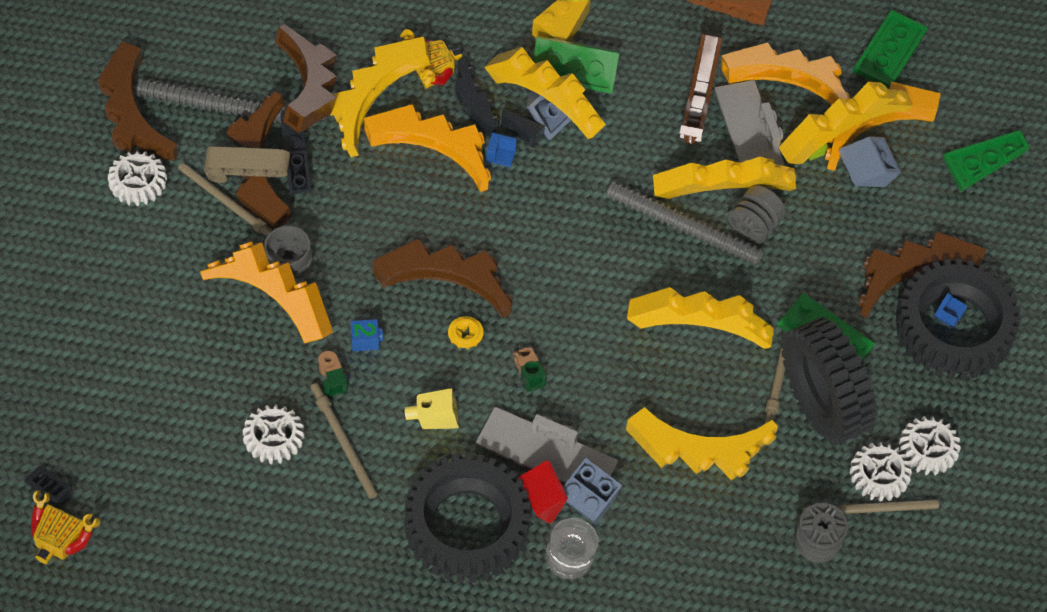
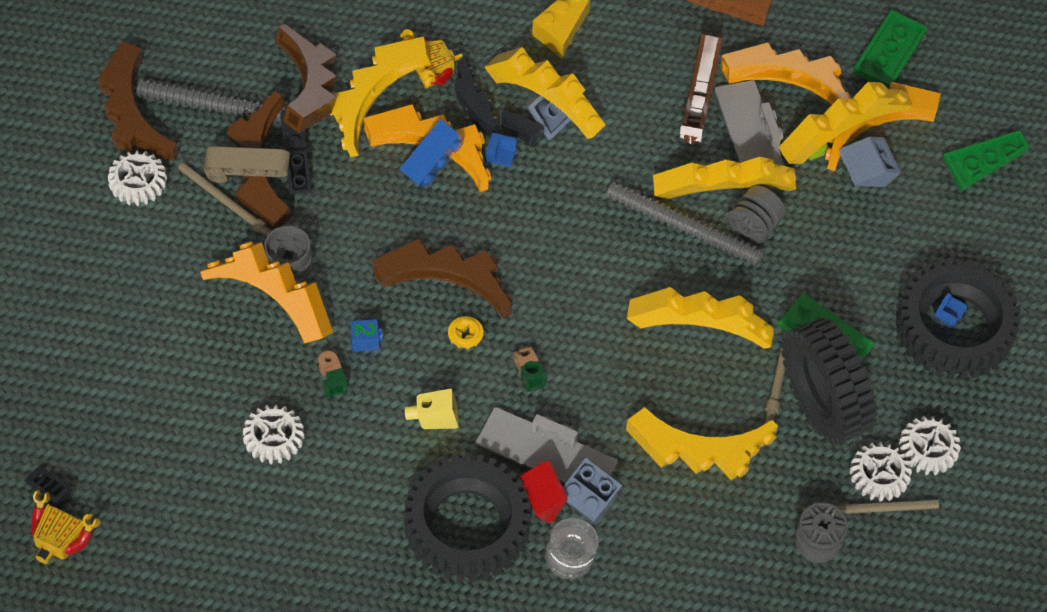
(325, 405): dark tan bar -> none
(432, 154): none -> blue brick
(591, 65): green plate -> none
(888, 270): reddish brown arch -> none

